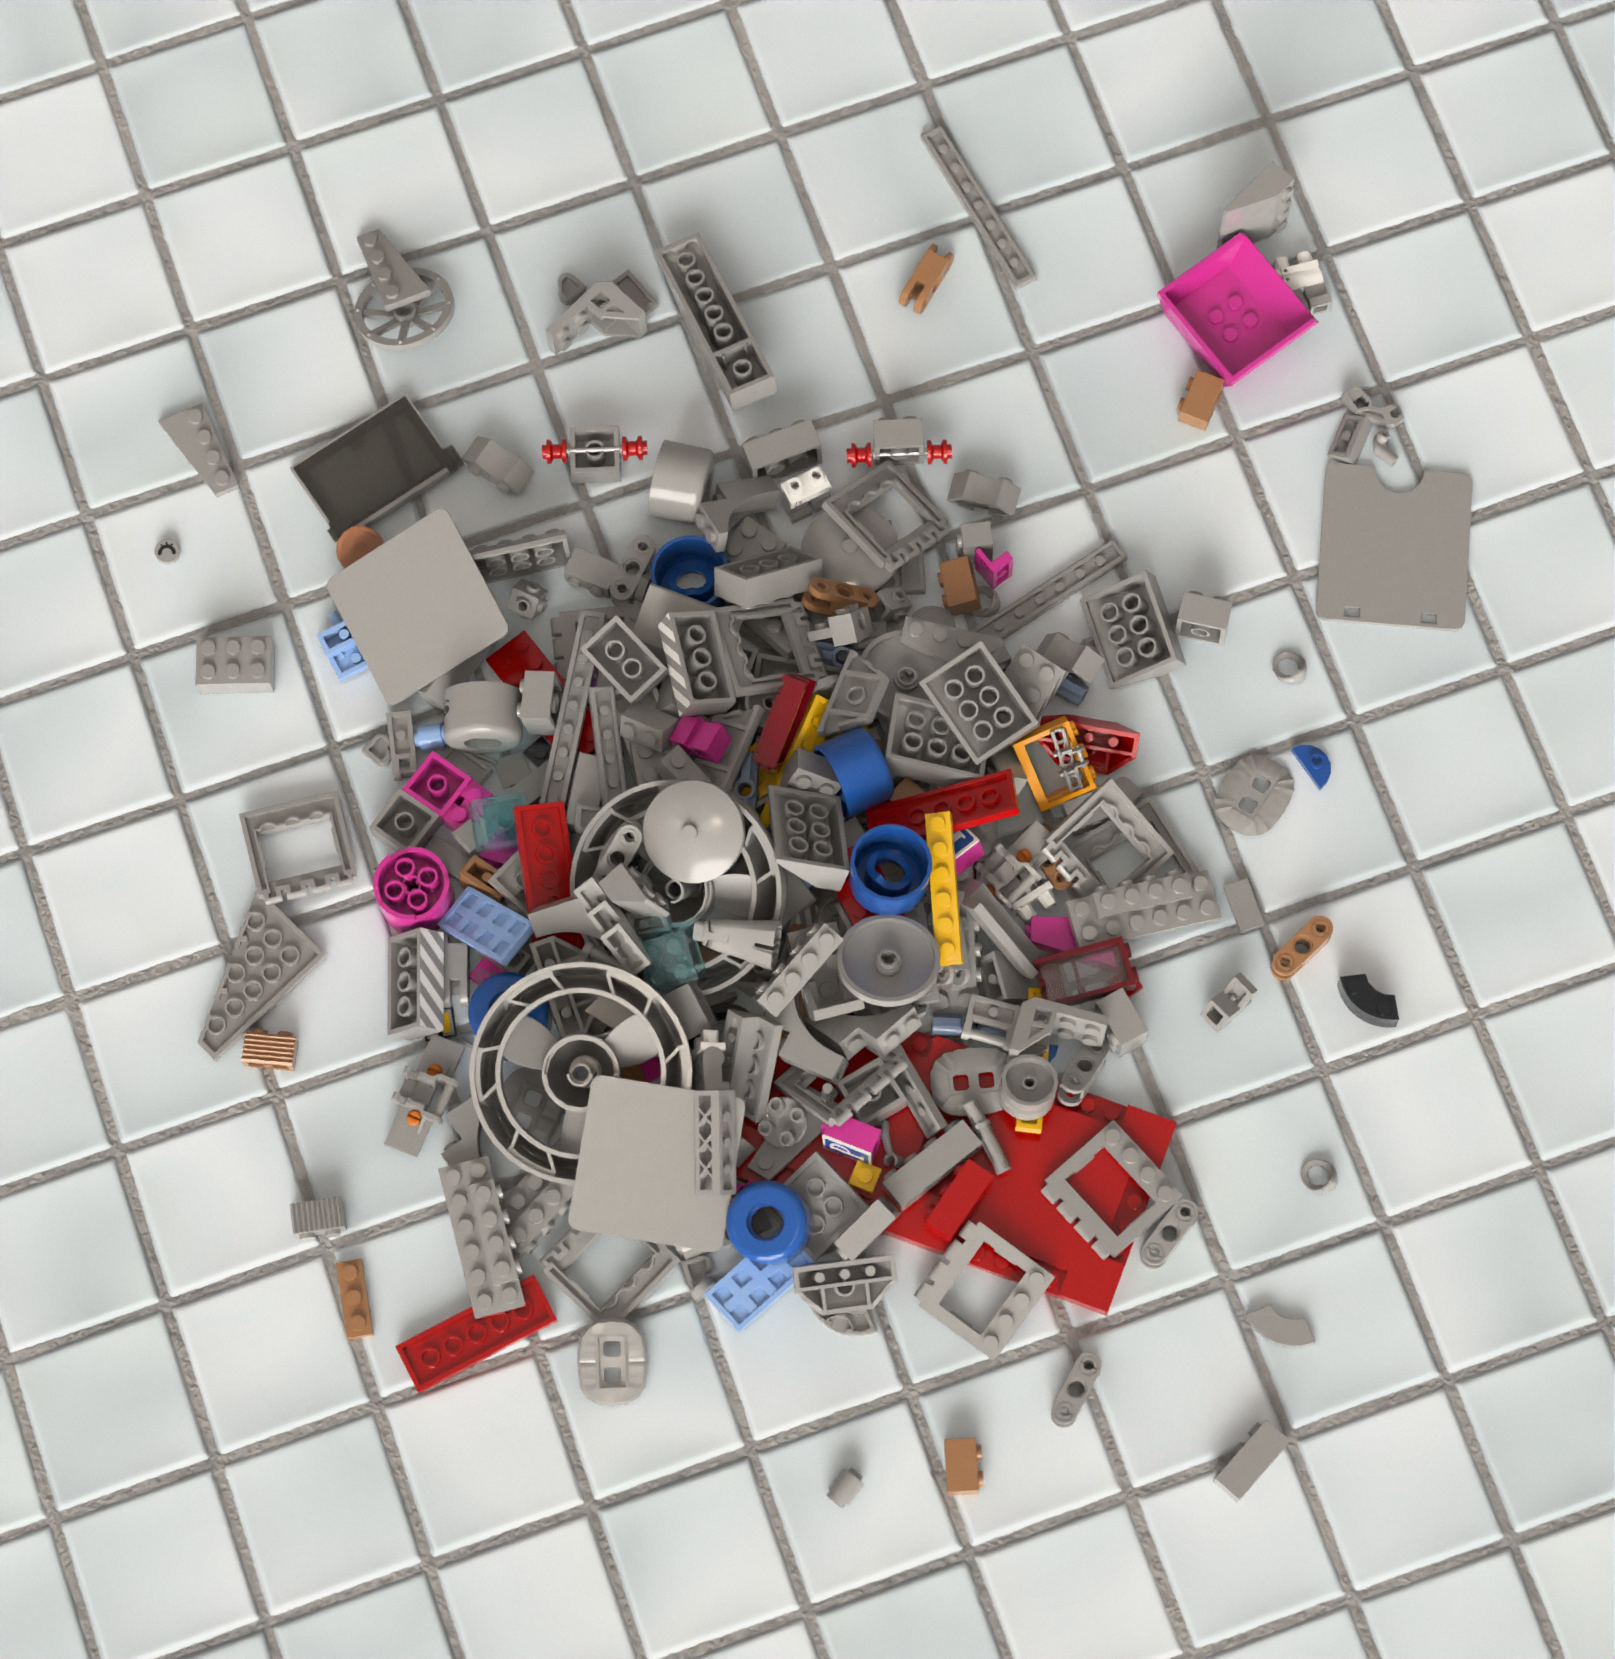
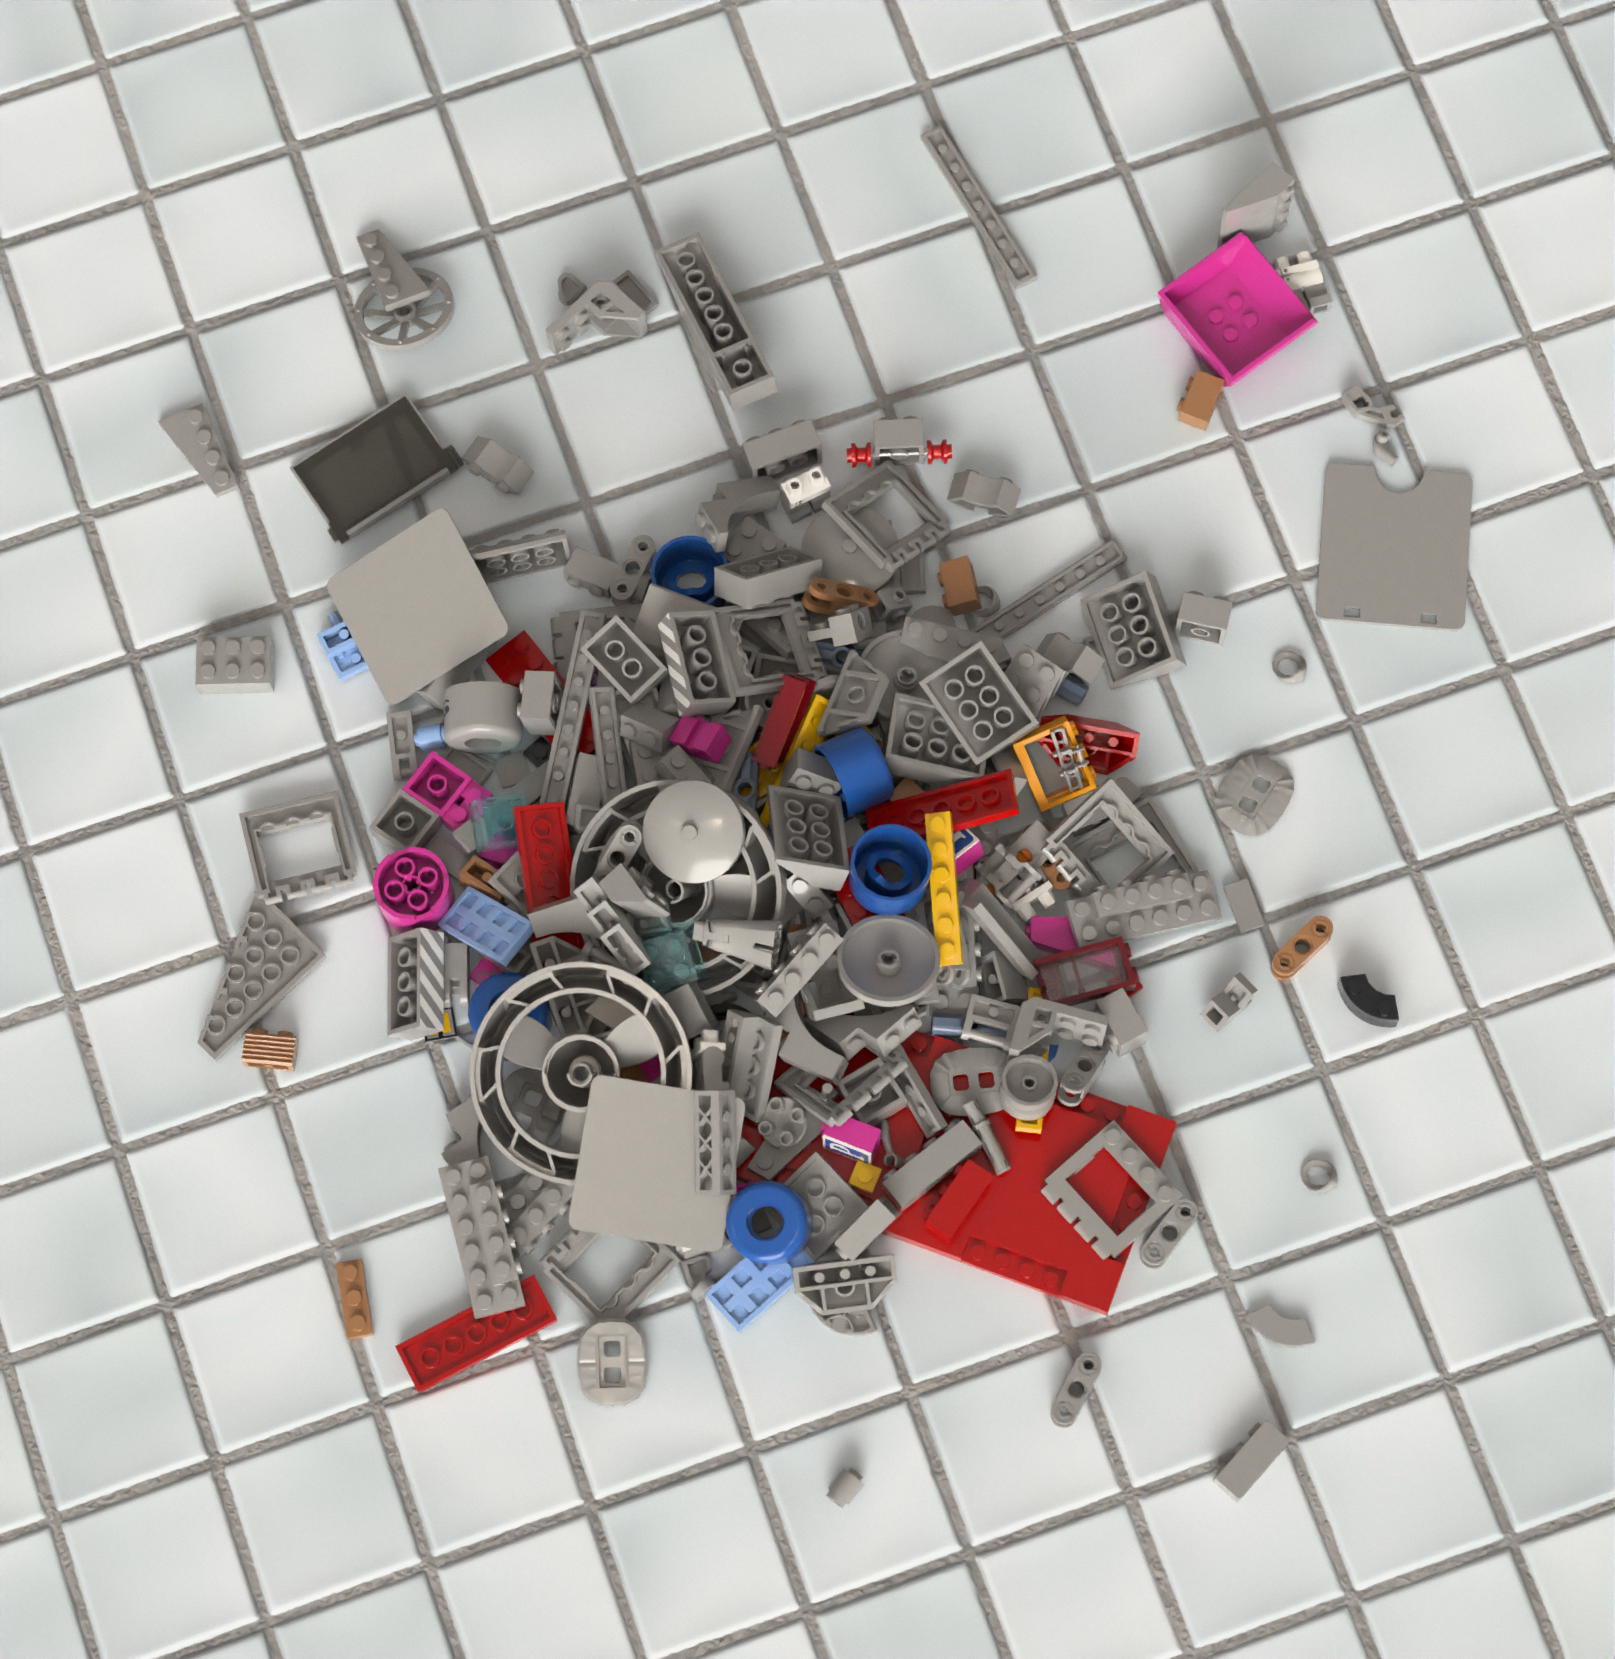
(167, 551): light grey tile -> none
(318, 1218): light grey brick -> none
(356, 543): nougat tile -> none
(378, 750): light grey tile -> none
(417, 1091): light grey piece -> none
(527, 599): light grey brick -> none
(595, 453): light grey brick -> none
(680, 481): light grey piece -> none
(811, 898): none -> light grey plate
(926, 279): medium nougat piece -> none
(962, 1466): medium nougat brick -> none
(973, 537): light grey brick -> none
(994, 572): dark pink panel -> none
(1013, 1310): light grey hinge -> none
(1314, 763): blue plate -> none
(1350, 439): light grey slope -> none

